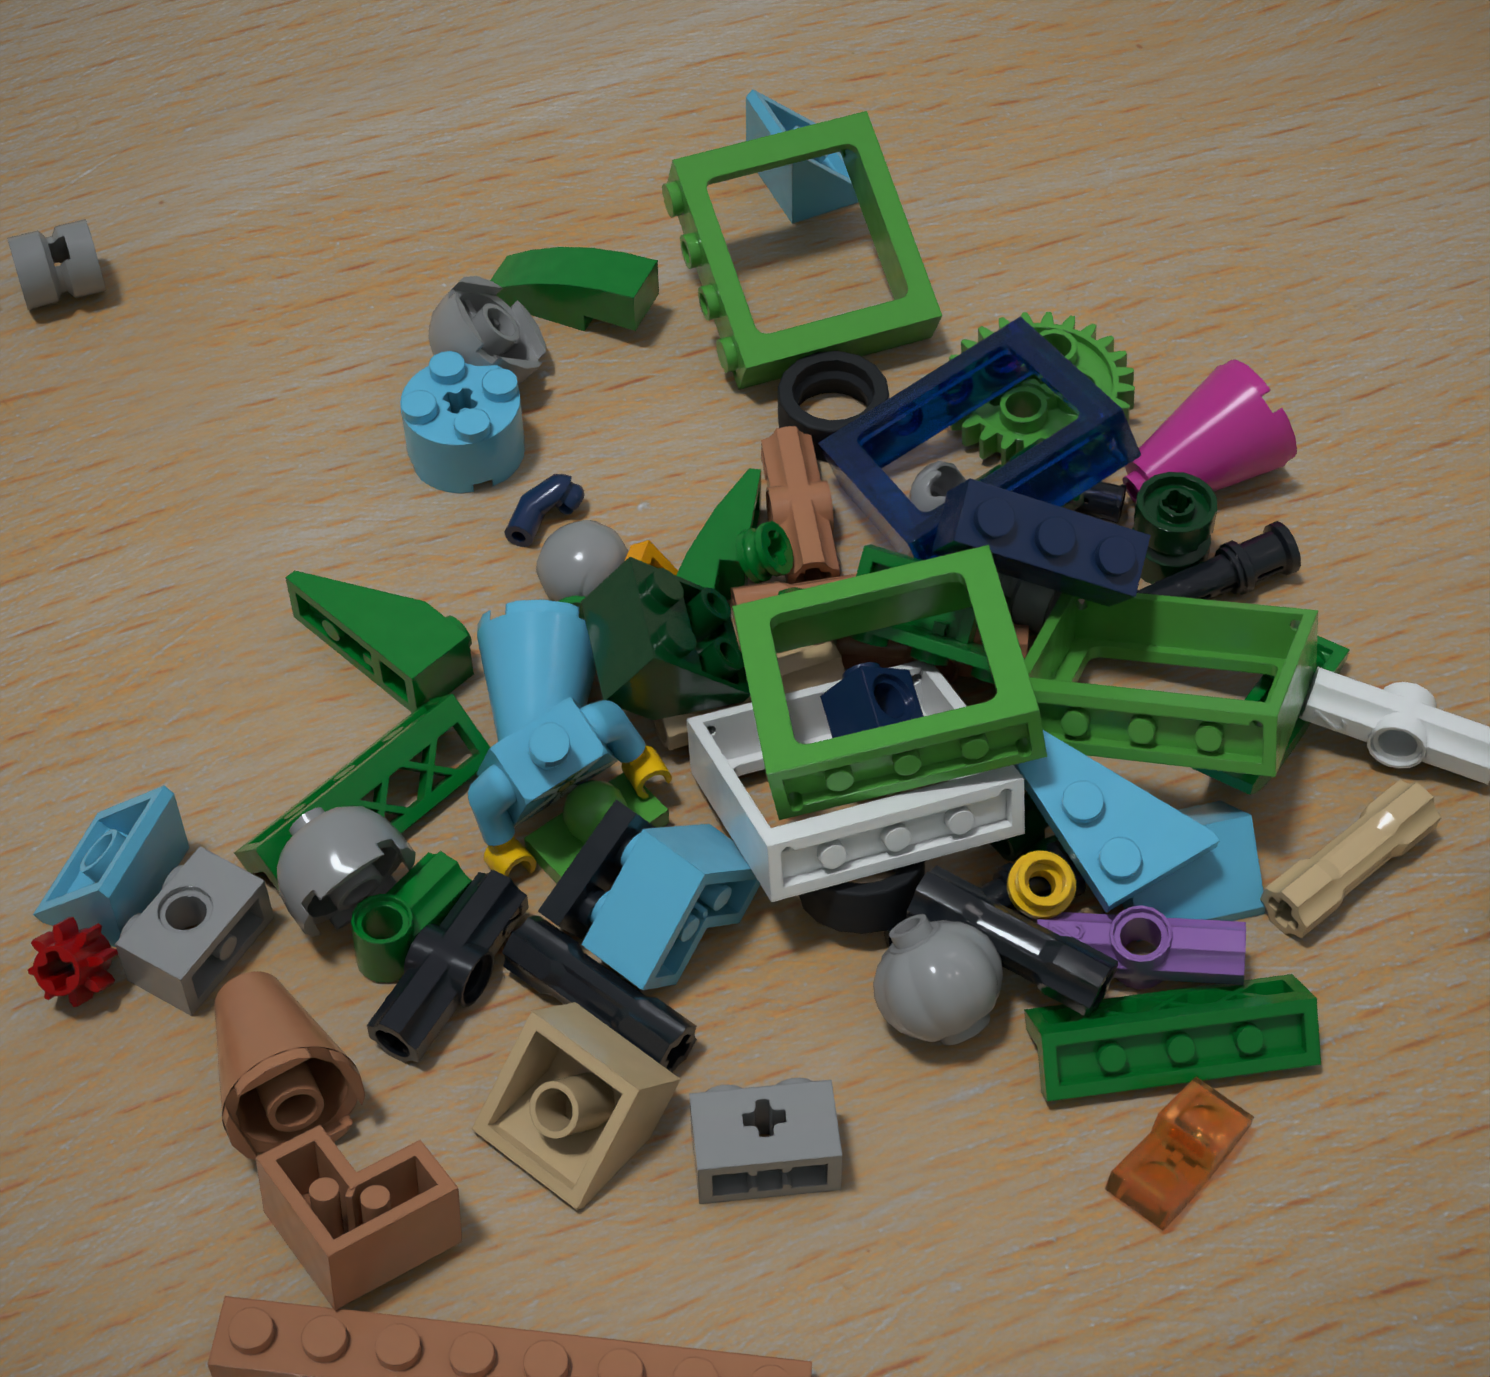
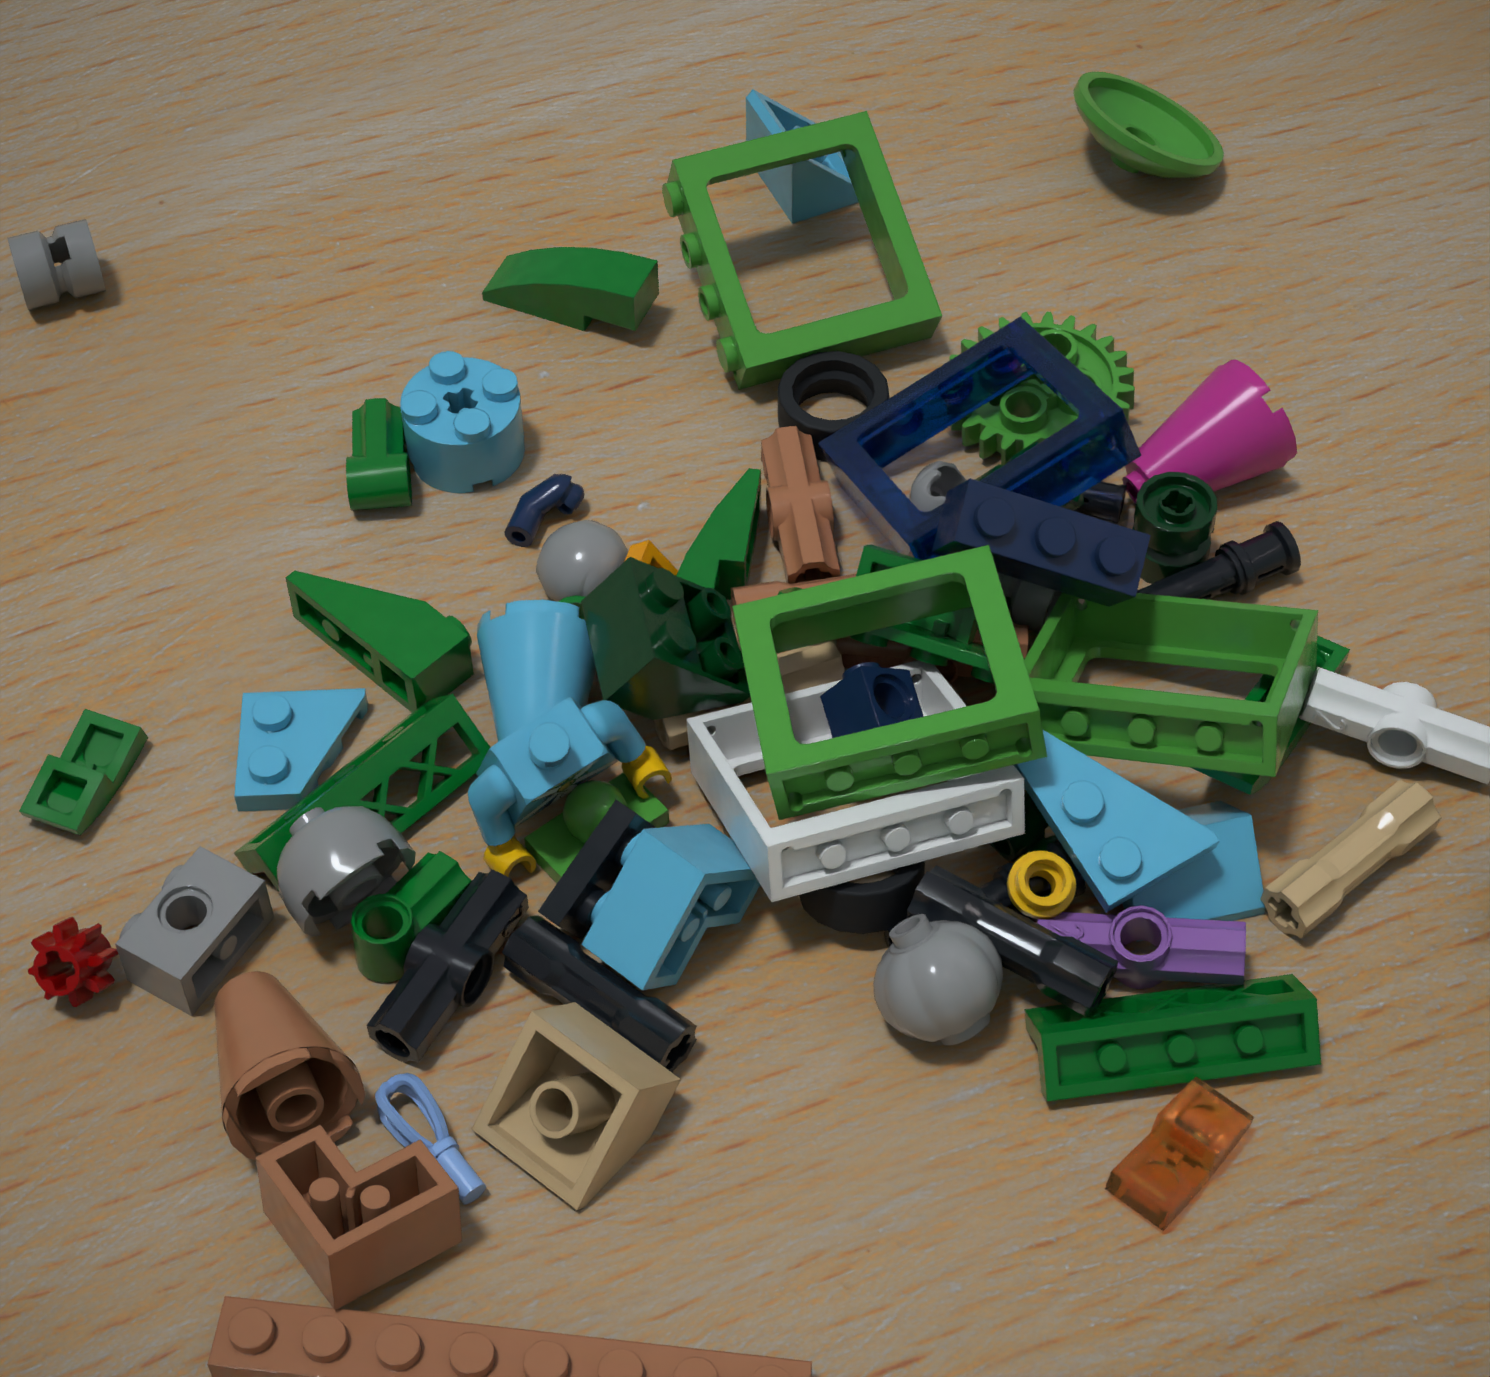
(87, 775): none -> green slope
(118, 864): medium azure slope -> none
(290, 742): none -> medium azure wing
(379, 467): none -> green piece
(445, 1148): none -> light blue piece
(486, 328): light grey cylinder -> none
(764, 552): green bush -> none
(796, 1157): light grey brick -> none
(1145, 128): none -> bright green dish

